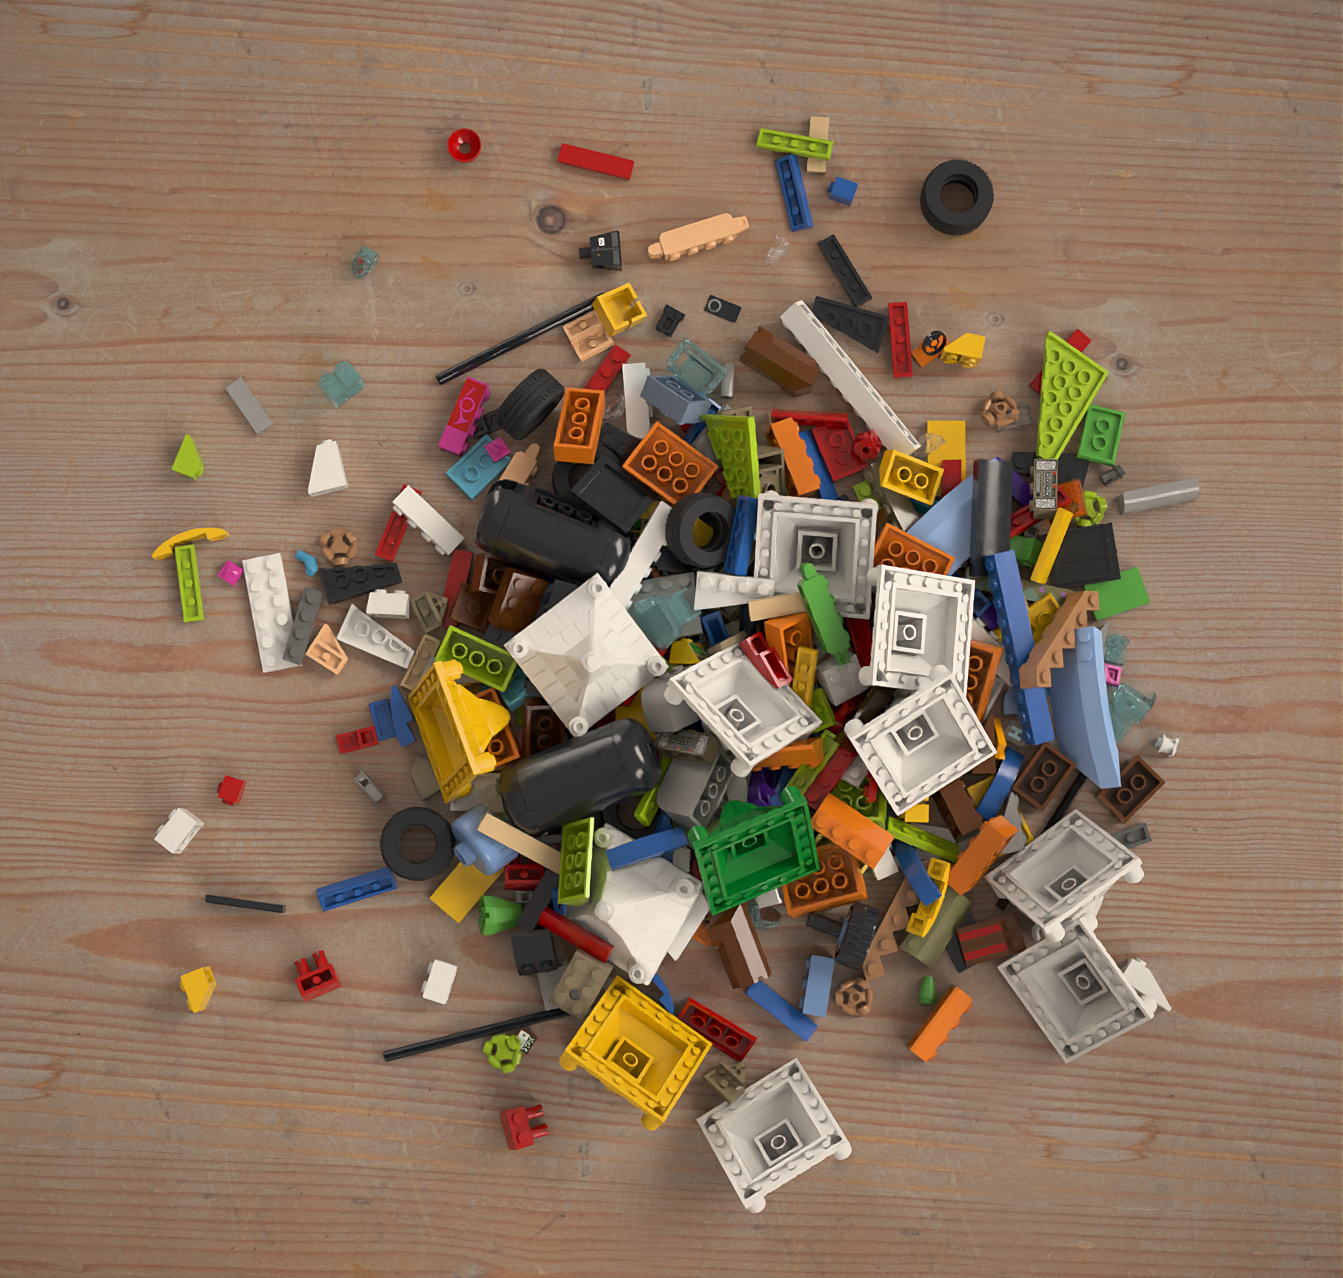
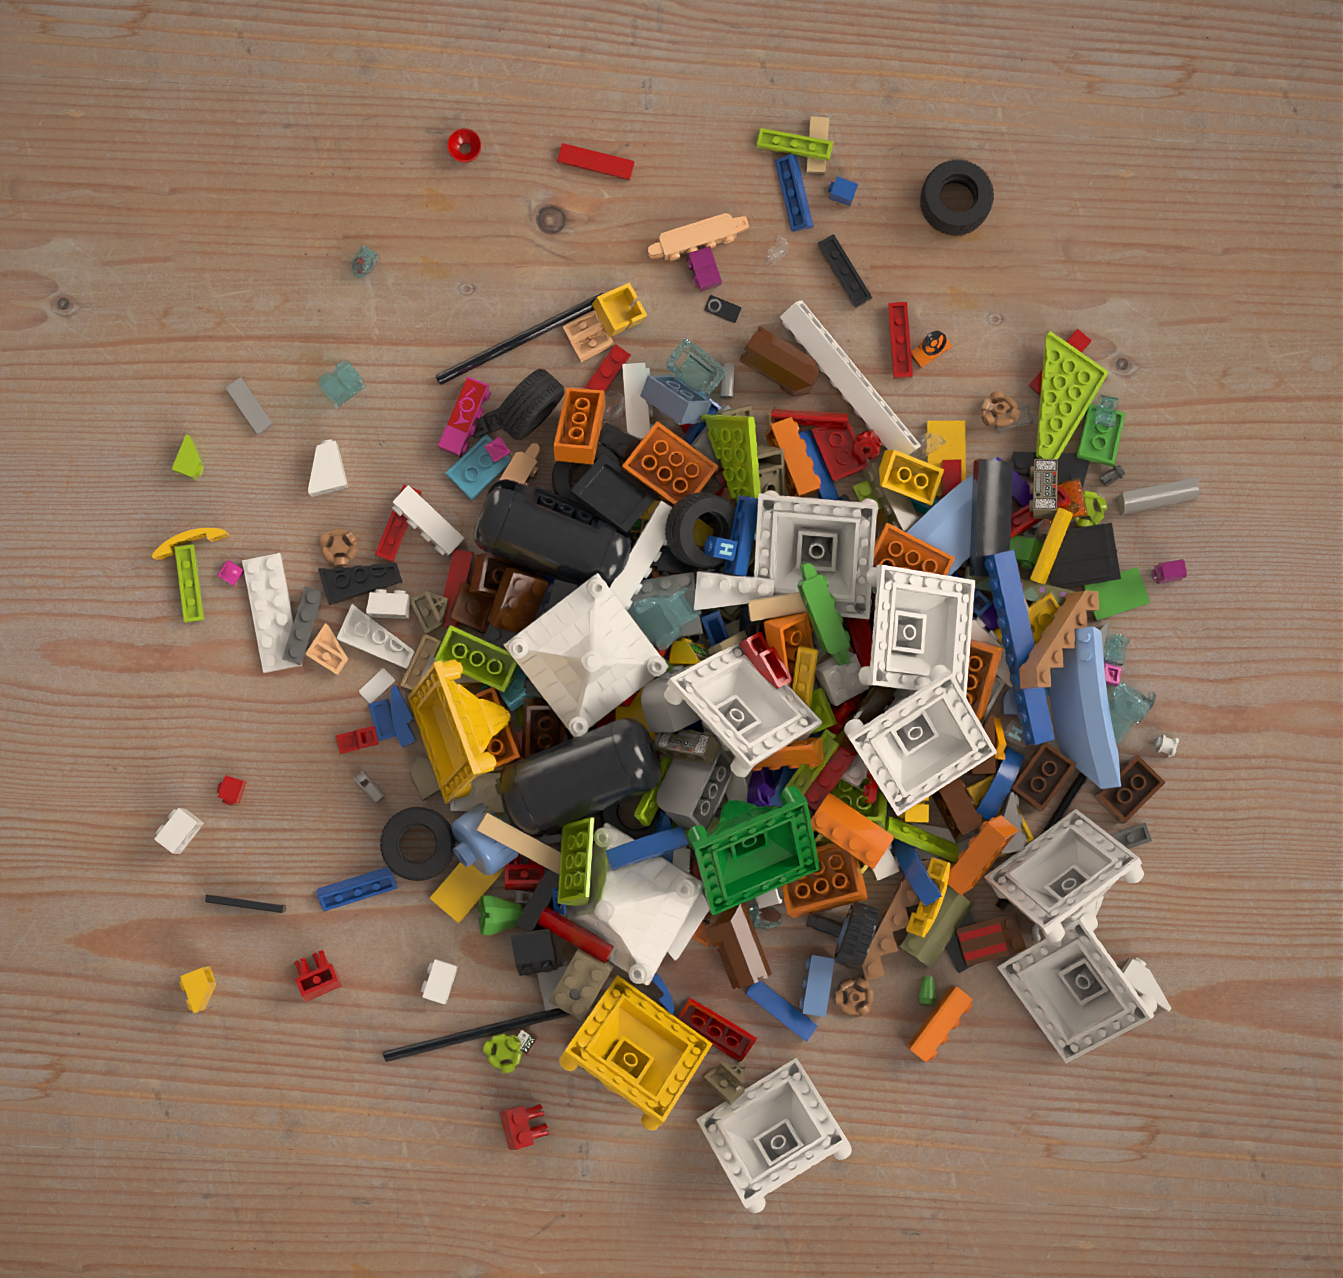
(309, 561): dark azure arm -> none
(376, 685): none -> white sticker
(604, 251): black torso -> none
(669, 313): black piece -> none
(704, 268): none -> magenta brick
(720, 548): none -> blue brick
(857, 323): black wing -> none
(964, 350): yellow slope -> none
(1106, 411): none -> clear light blue bracket
(1169, 571): none -> magenta brick

